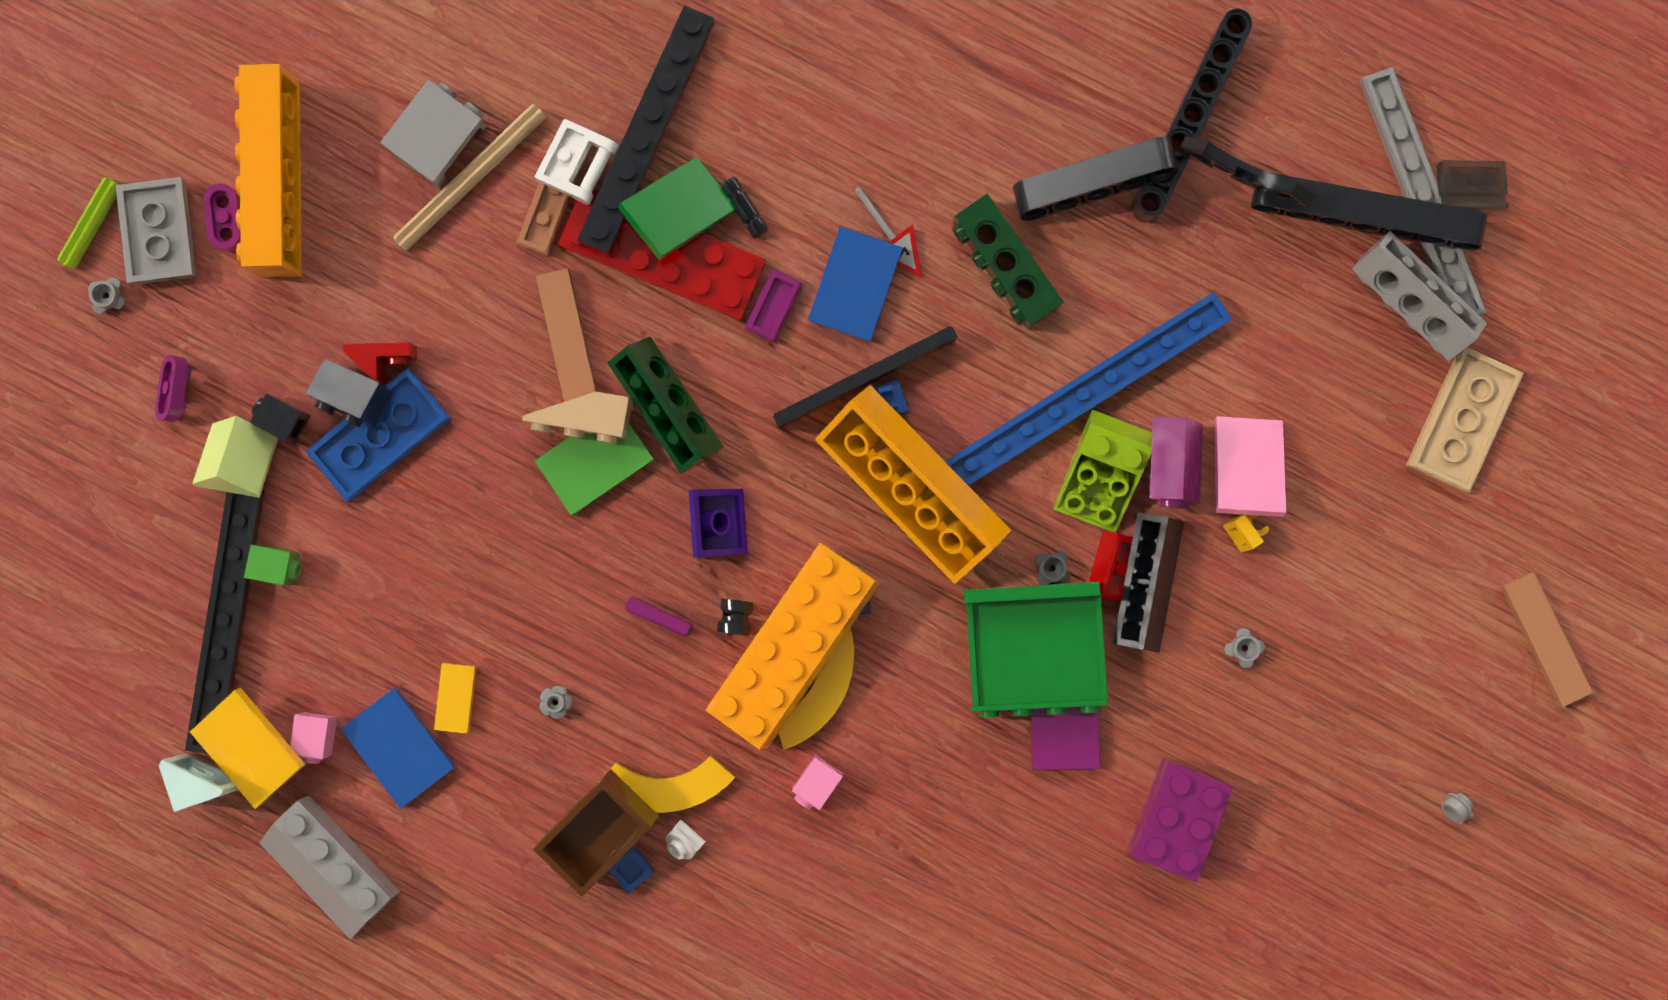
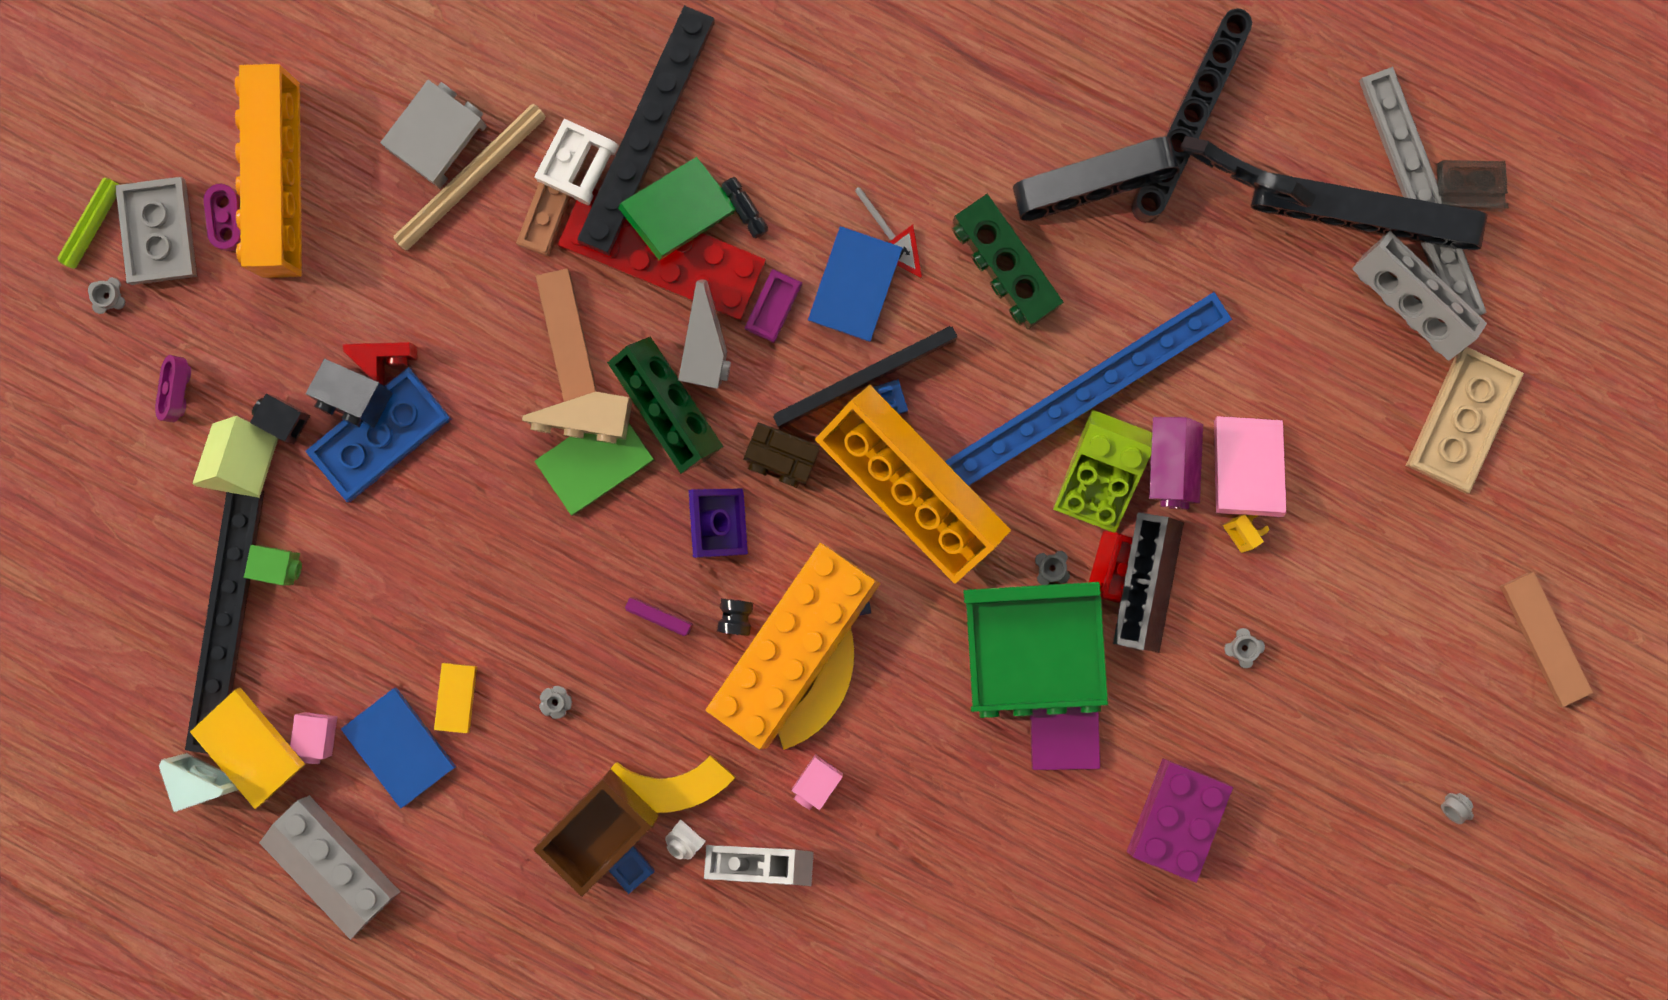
(704, 346): none -> light grey slope
(759, 865): none -> light grey slope
(781, 454): none -> dark brown brick

